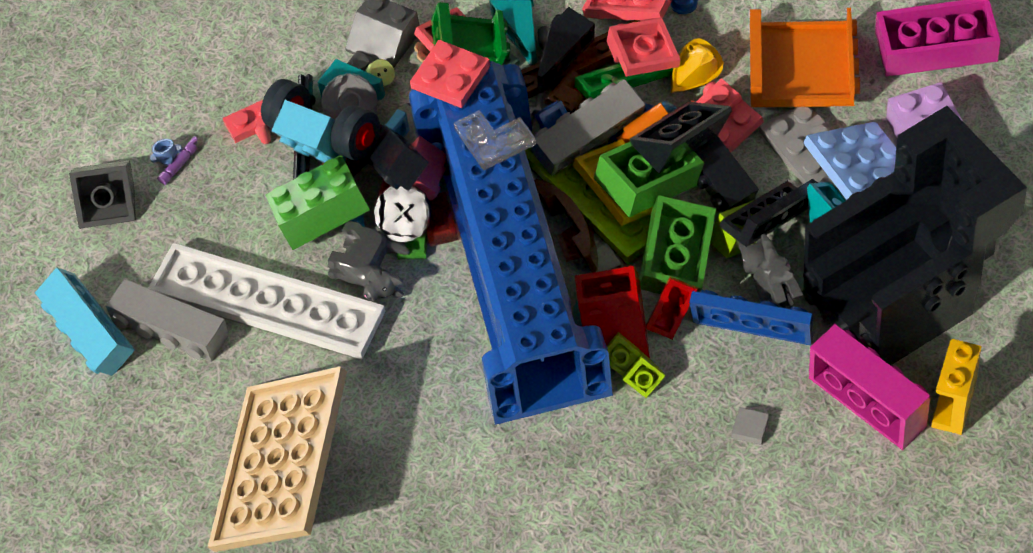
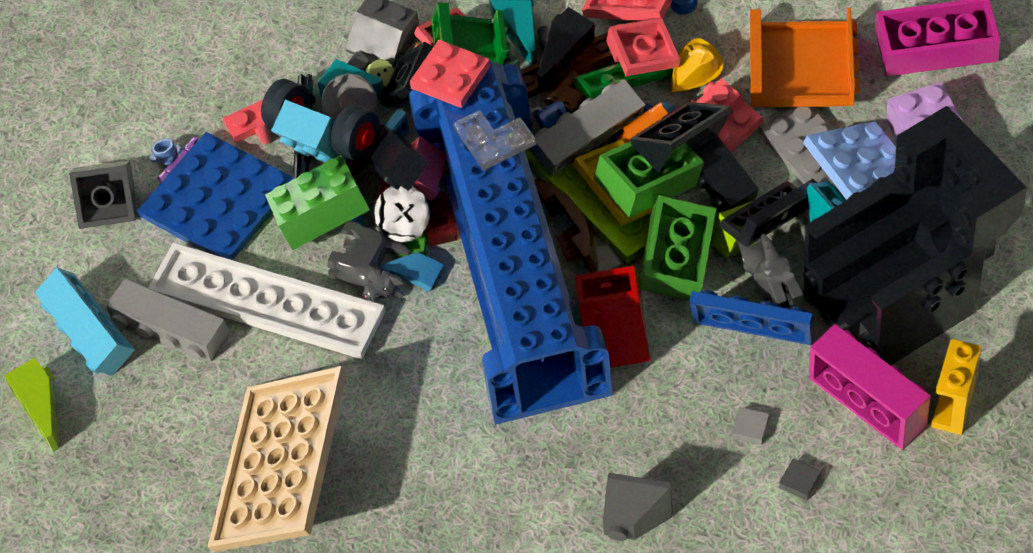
(37, 396): none -> lime slope
(214, 197): none -> blue plate
(406, 67): none -> black plate
(415, 269): none -> dark azure slope
(634, 365): lime slope -> none
(635, 506): none -> dark grey slope
(670, 308): red slope -> none
(799, 479): none -> dark grey tile

